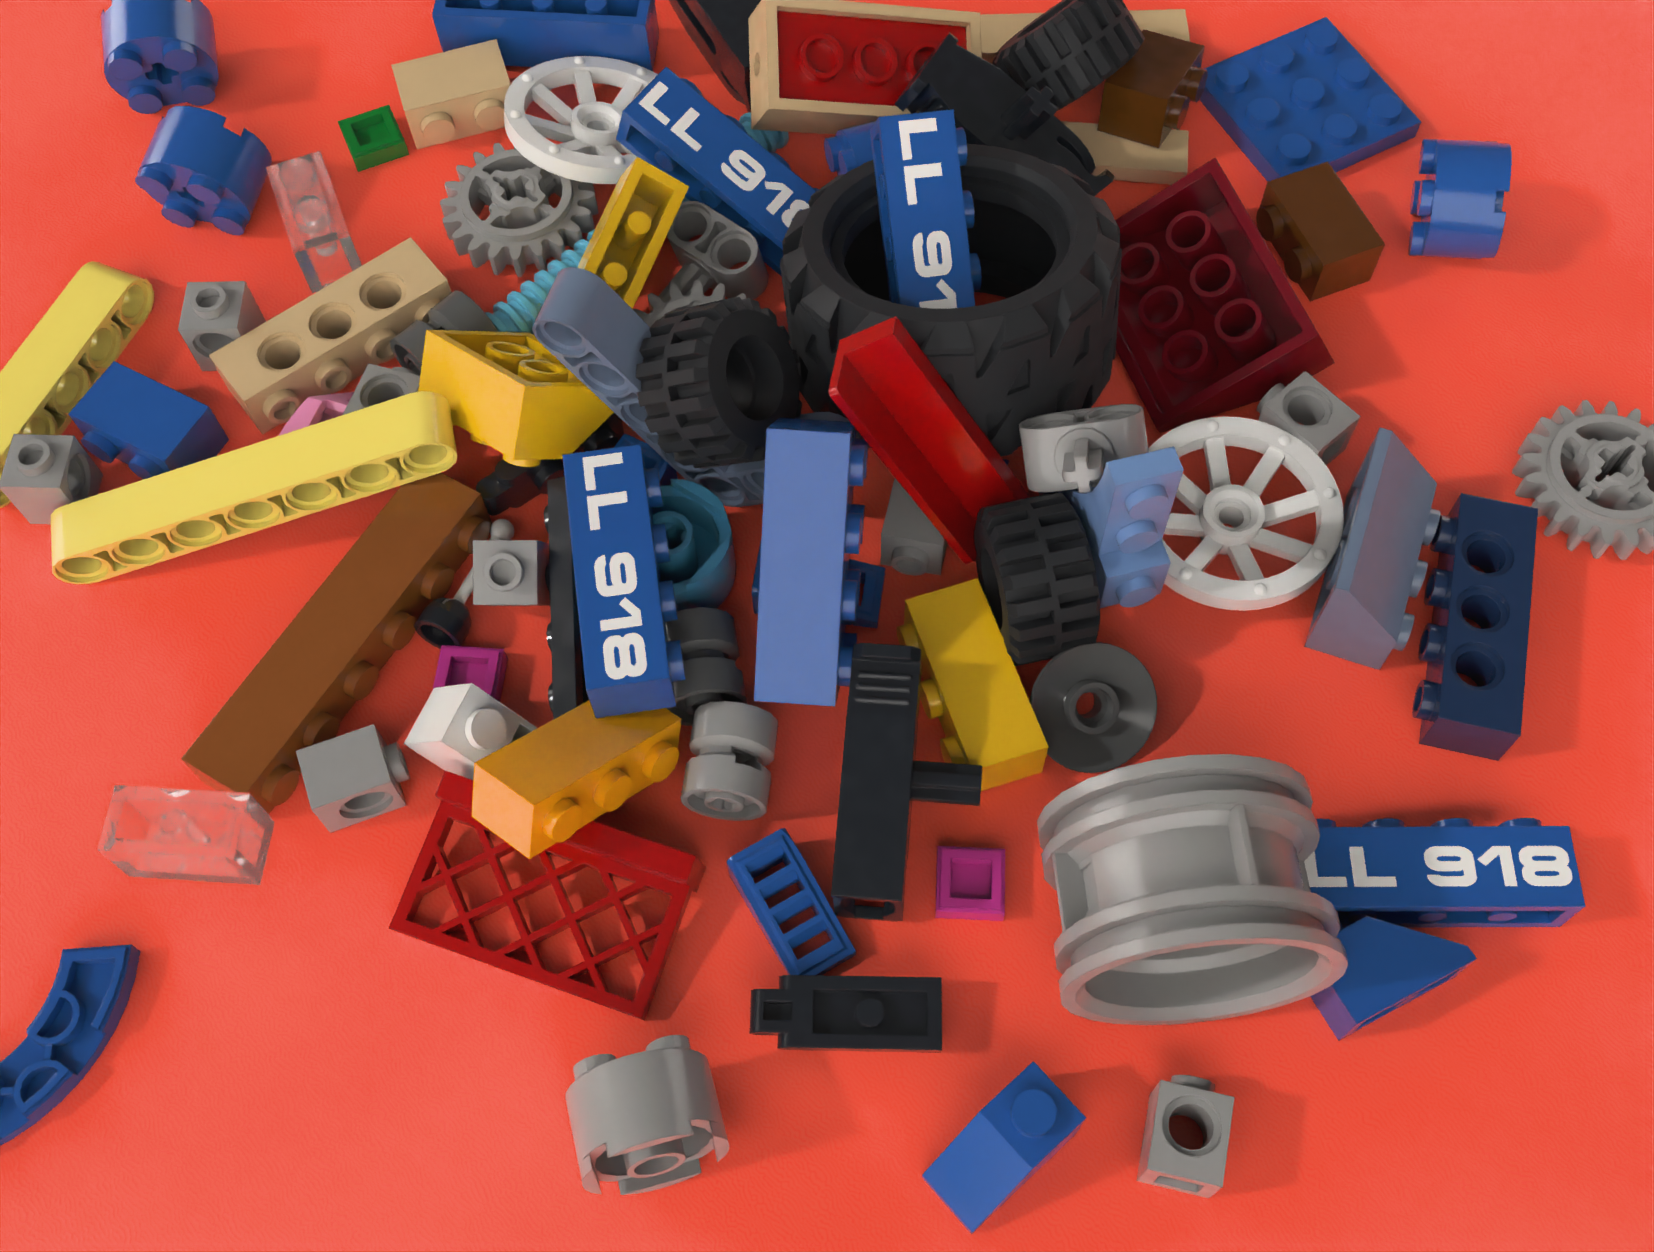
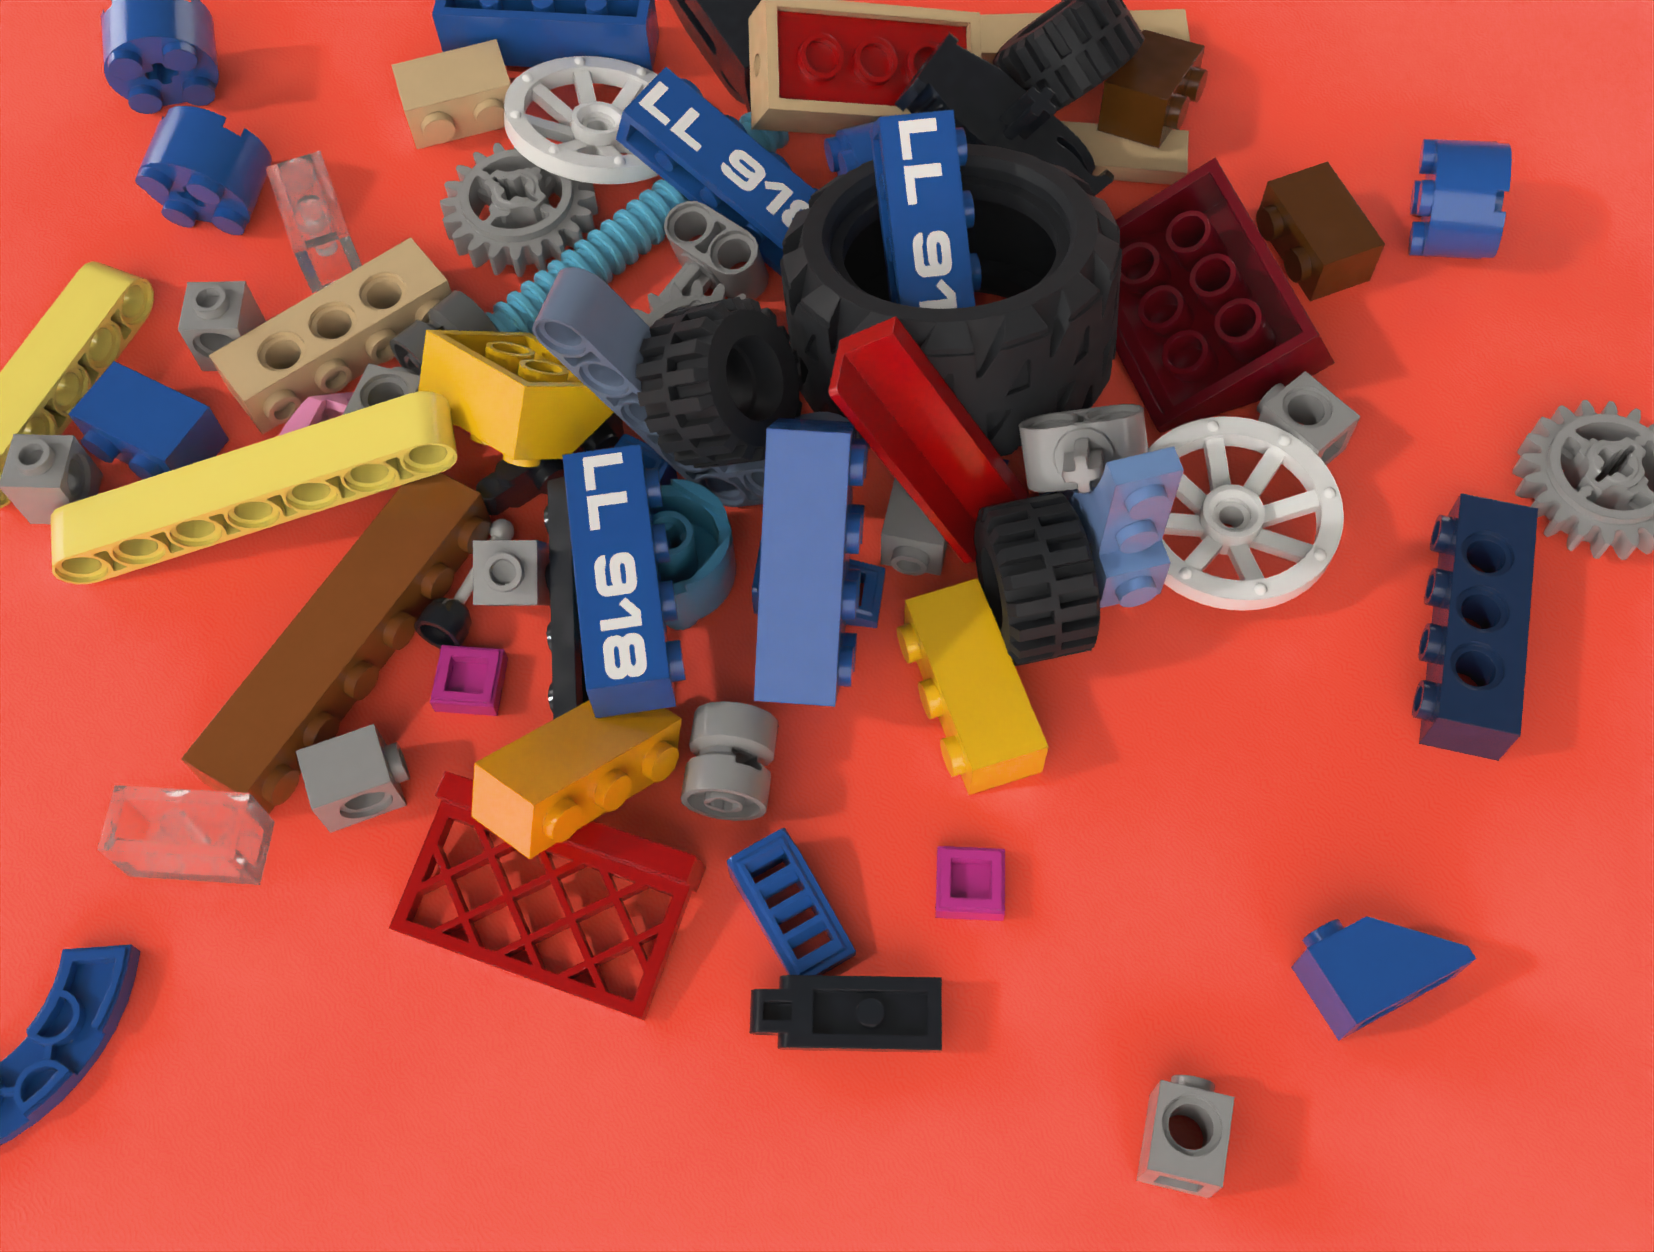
(373, 138): green tile -> none
(463, 727): white slope -> none
(633, 228): yellow brick -> none
(644, 1117): light grey brick -> none
(709, 660): dark grey wheel -> none
(883, 781): black piece -> none
(1003, 1147): blue slope -> none
(1120, 714): dark grey dish -> none
(1187, 891): light grey wheel -> none
(1306, 103): blue plate -> none
(1377, 560): sand blue slope -> none
(1448, 873): blue brick -> none

